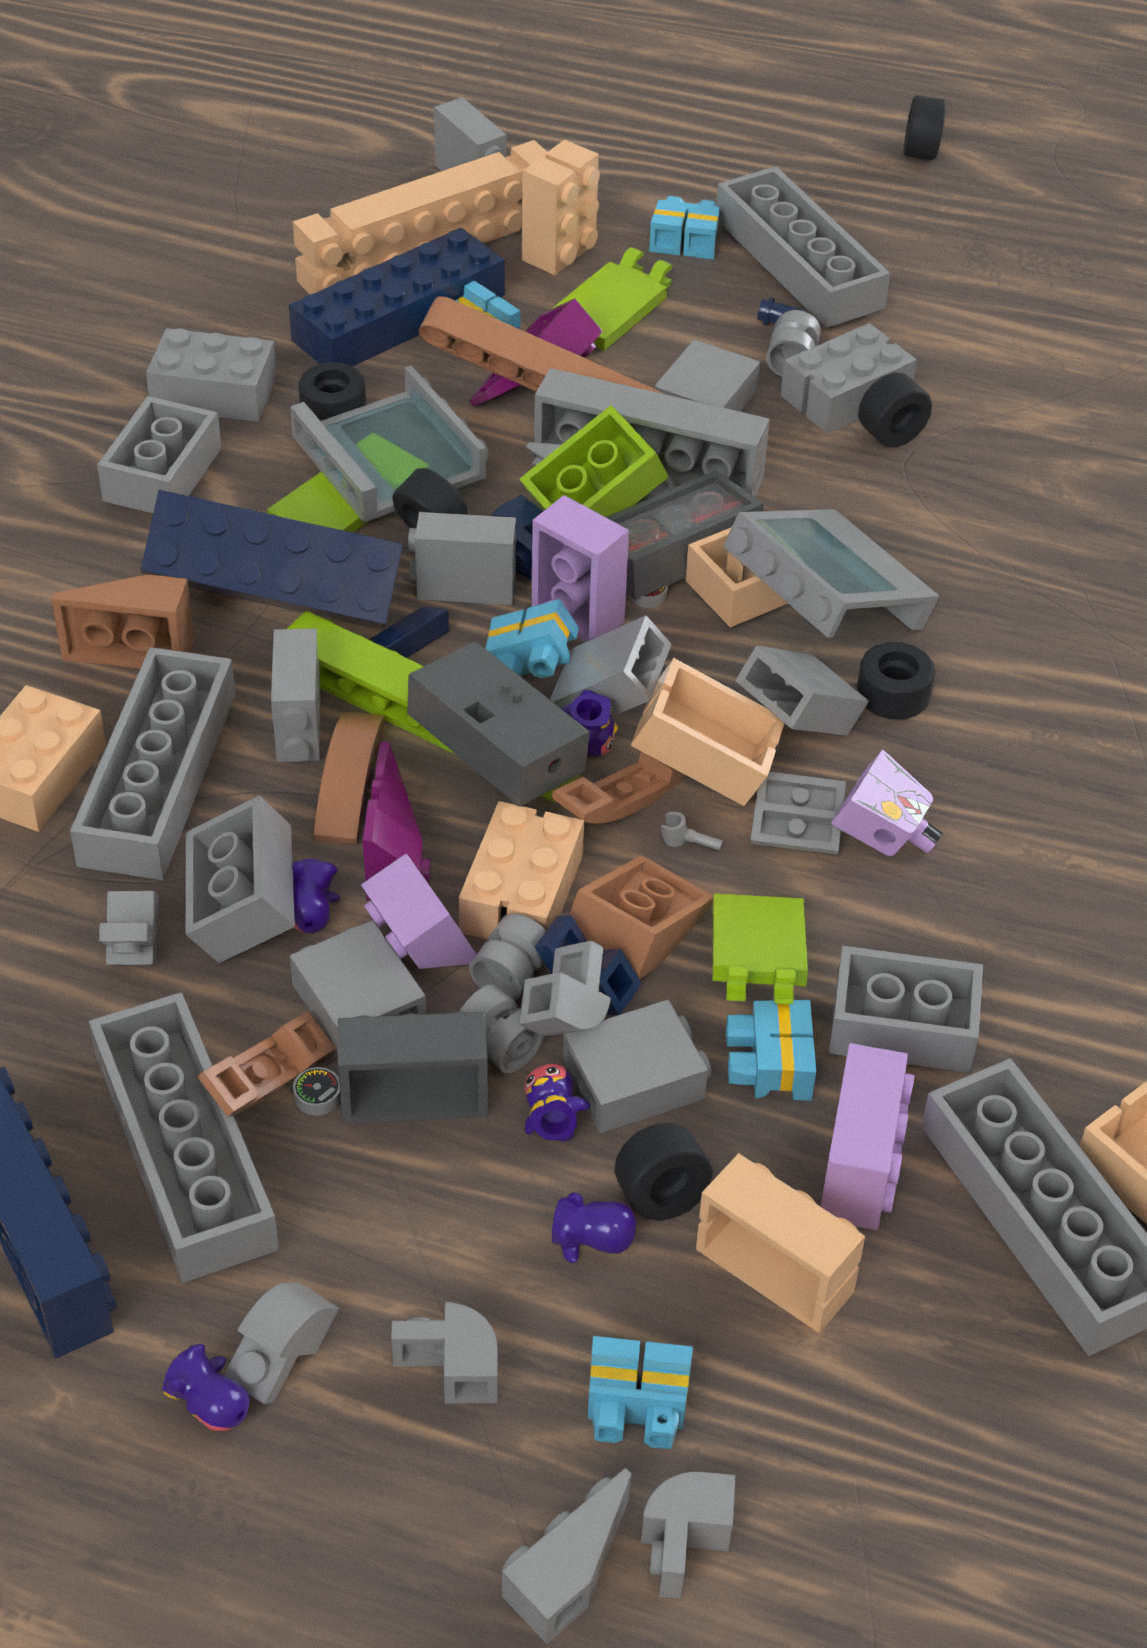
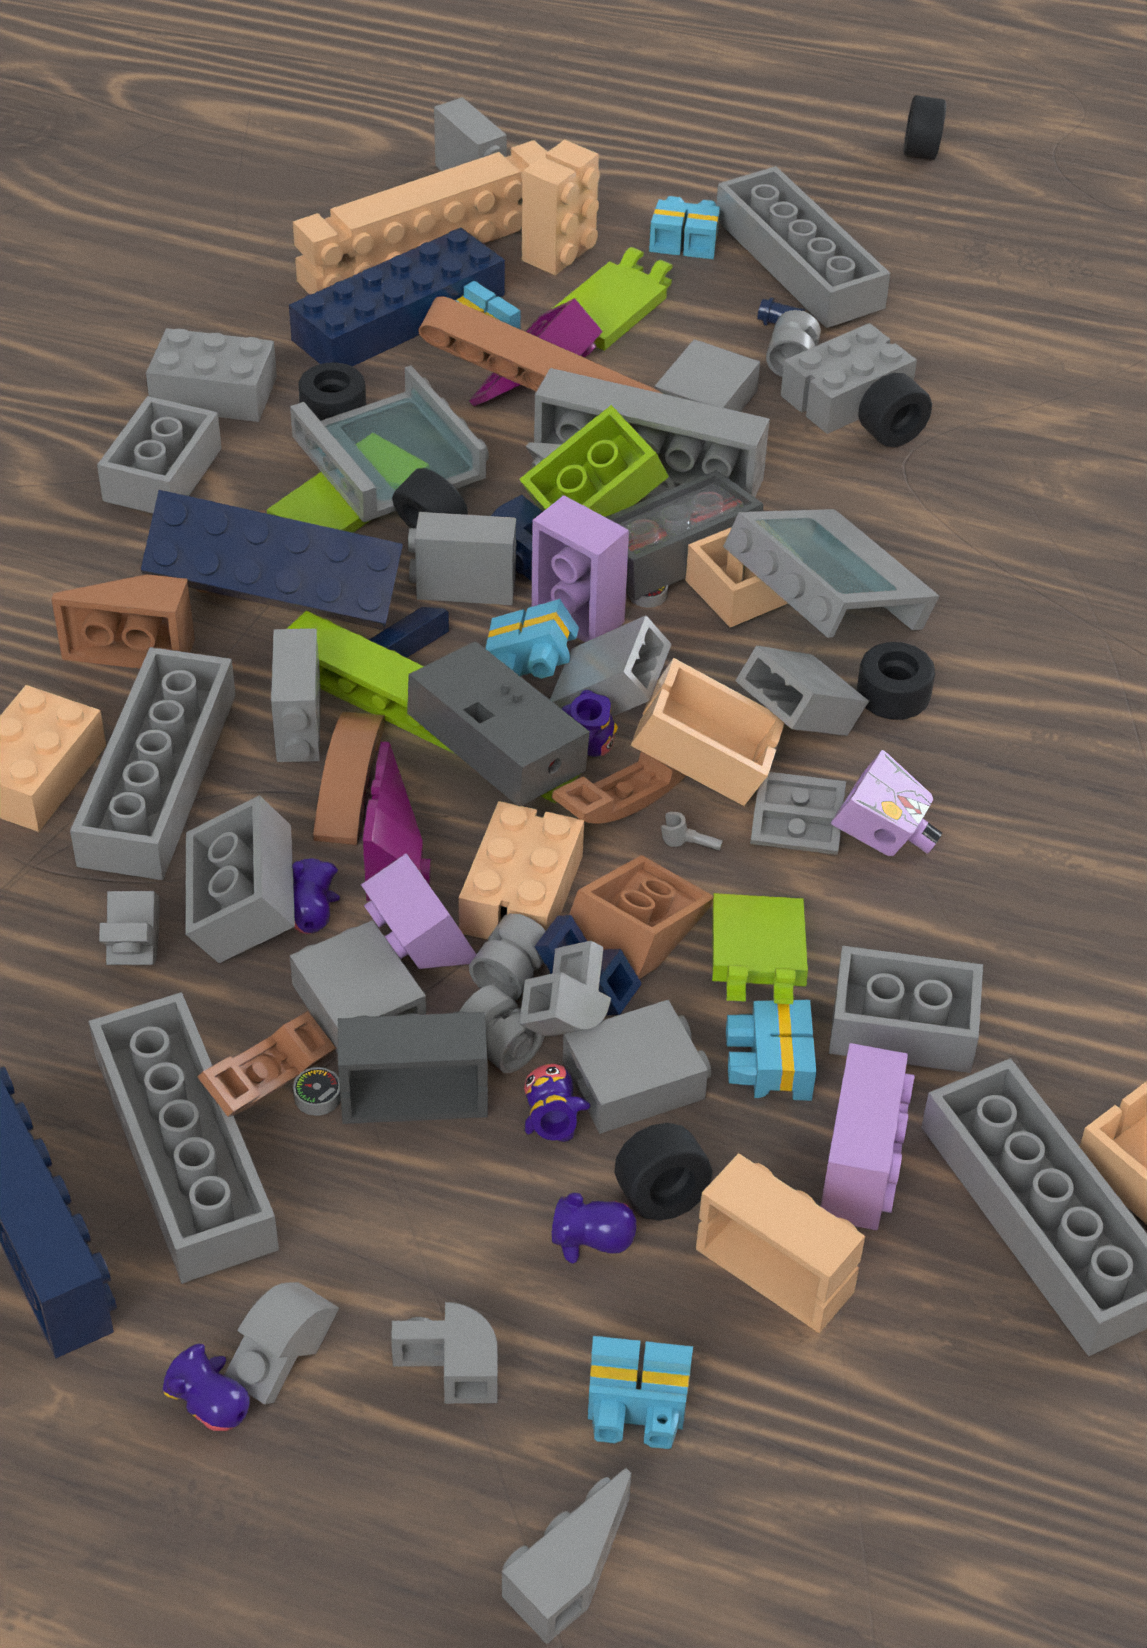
(688, 1513): light grey brick -> none

